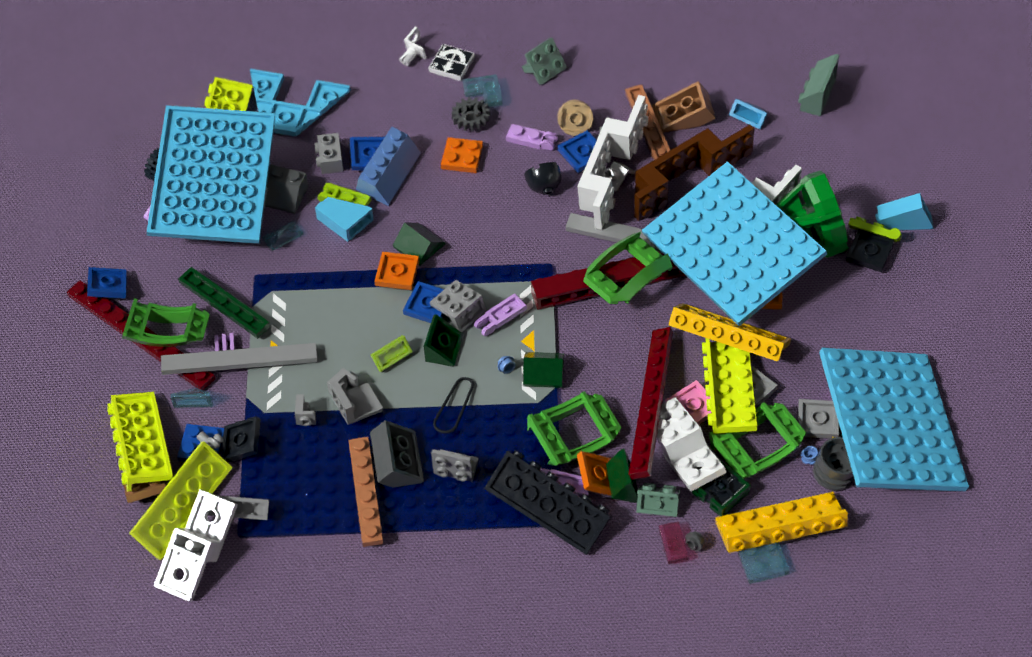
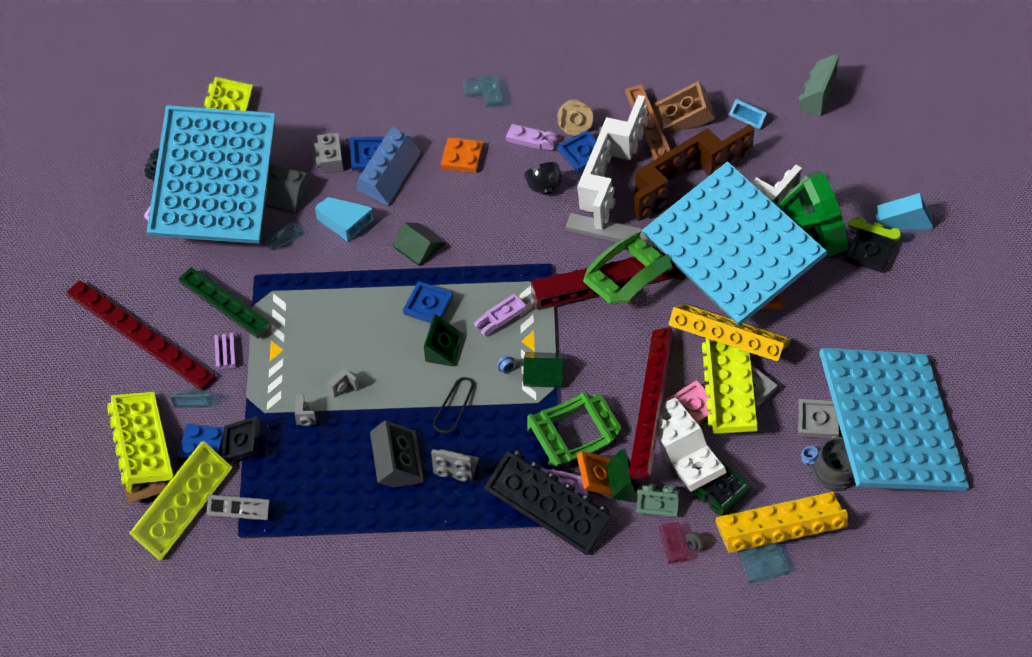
(106, 282): blue plate -> none
(140, 313): bright green wedge -> none
(195, 545): white bracket -> none
(212, 442): light grey arm -> none
(238, 358): light grey tile -> none
(290, 117): medium azure wing -> none
(343, 194): lime plate -> none
(356, 402): light grey bracket -> none
(365, 492): nougat plate -> none
(391, 353): lime plate -> none
(396, 270): orange plate -> none
(412, 48): white bracket -> none
(451, 62): tile -> none
(459, 304): light grey bracket -> none
(470, 113): dark grey gear -> none
(544, 61): sand green bracket -> none
(617, 173): white bracket -> none
(737, 456): bright green wedge -> none

